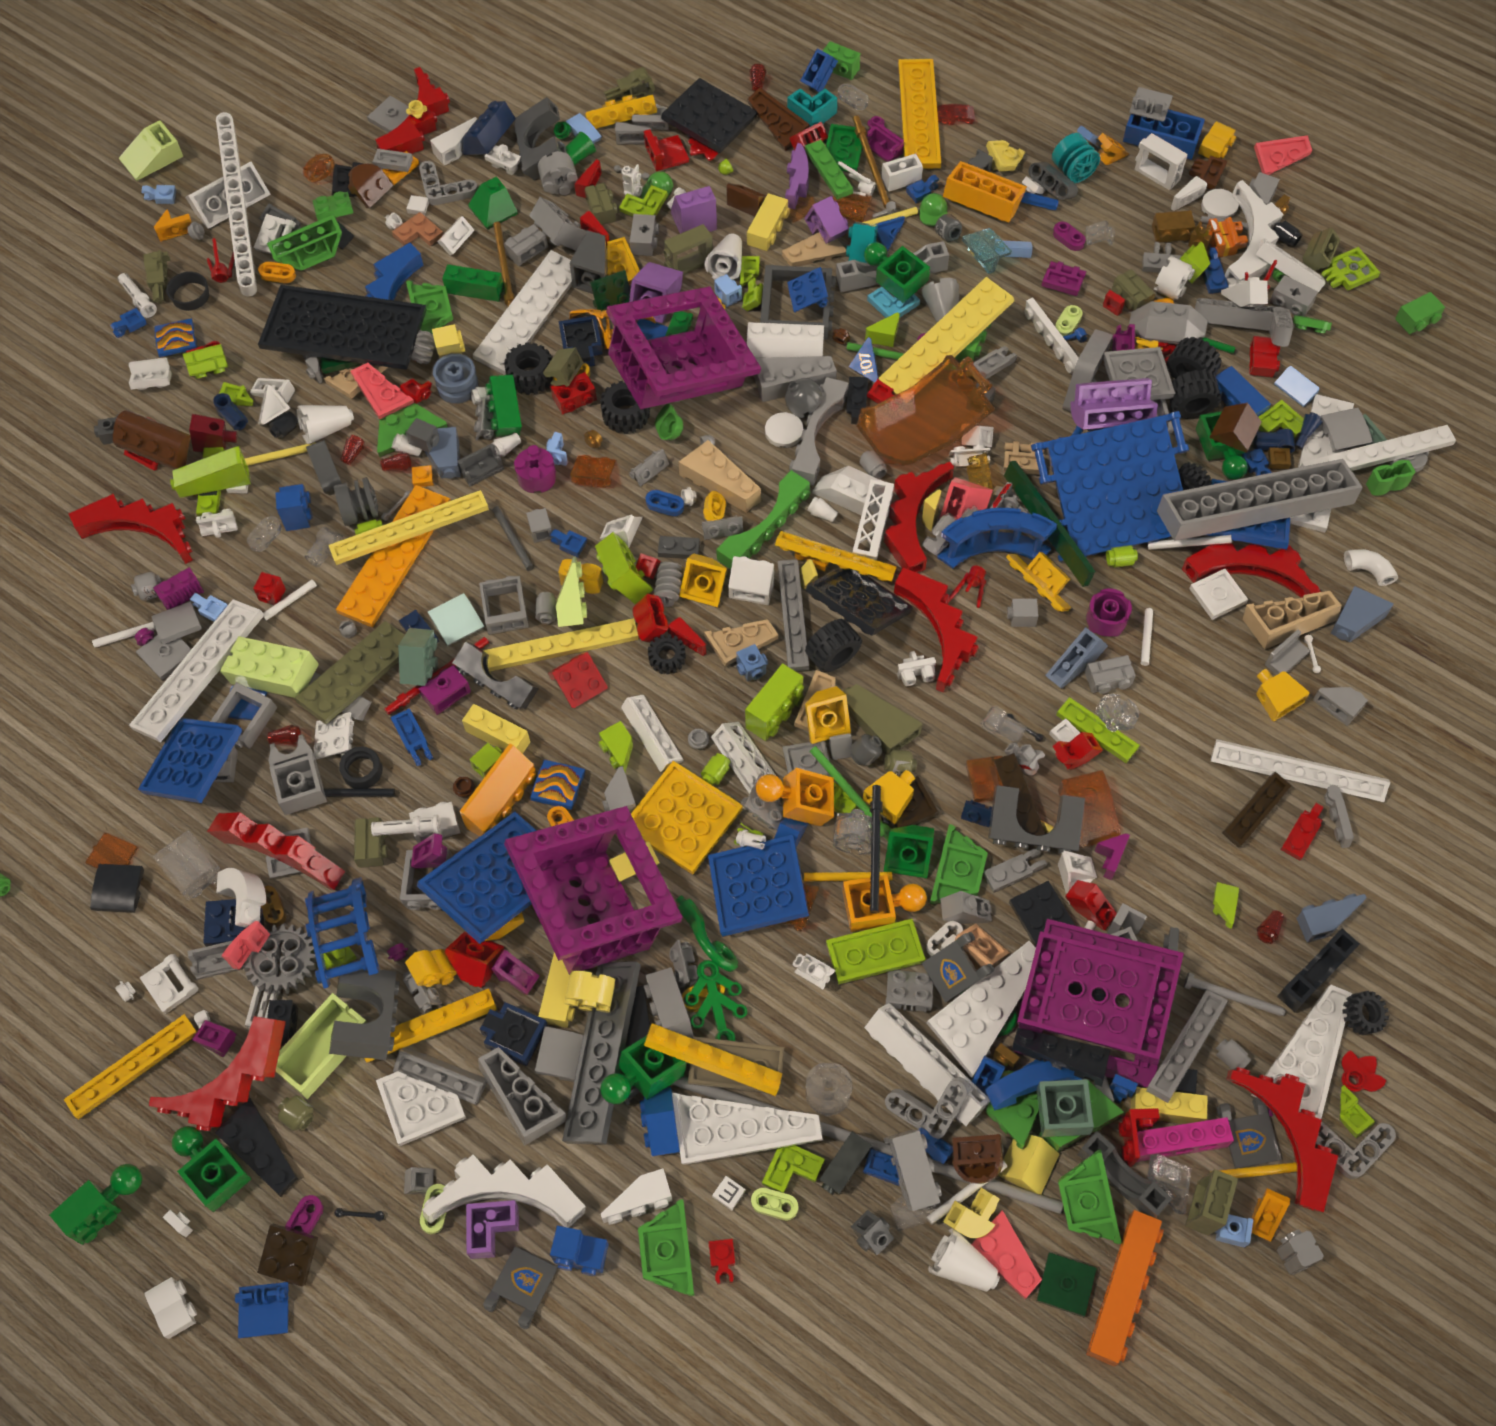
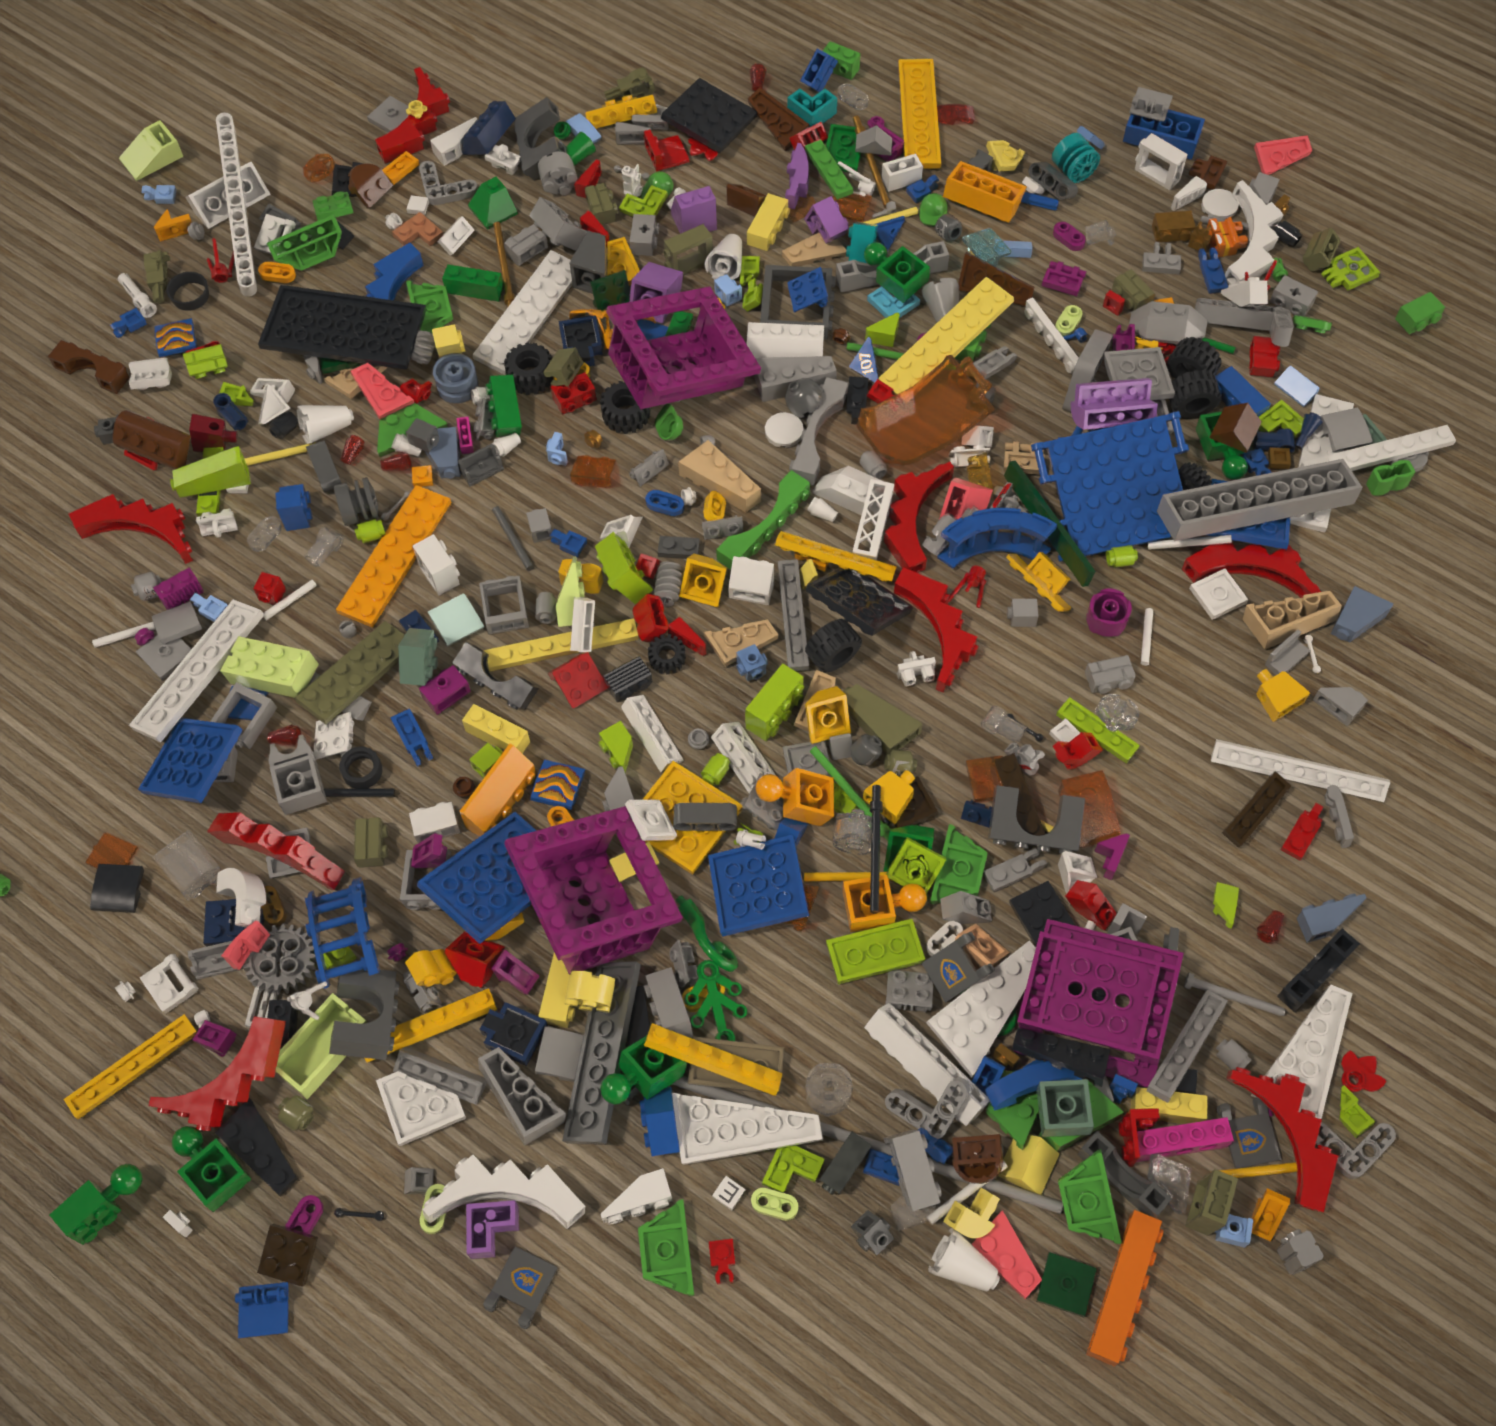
(71, 358): none -> reddish brown arch
(170, 1307): white brick -> none
(303, 1000): none -> white plant
(393, 160): light grey piece -> none
(404, 698): red bar -> none
(408, 527): light yellow plate -> none
(416, 825): white pin -> none
(437, 564): none -> white brick
(465, 435): none -> dark pink piece
(535, 469): magenta brick -> none
(578, 1251): blue brick -> none
(582, 624): none -> white piece
(628, 679): none -> black brick
(651, 820): none -> white plate
(705, 816): none -> dark grey beam
(725, 167): lime hinge -> none
(813, 970): white hips -> none
(874, 141): none -> light grey slope
(915, 868): none -> lime plate
(931, 509): light yellow slope -> none
(976, 269): none -> reddish brown wing
(1083, 650): sand blue slope -> none
(1111, 150): light orange slope -> none
(1173, 278): white brick -> none
(1197, 258): lime slope -> none
(1217, 141): yellow brick -> none
(1290, 265): white slope -> none
(1372, 562): white cylinder -> none
(1374, 1007): black tyre -> none

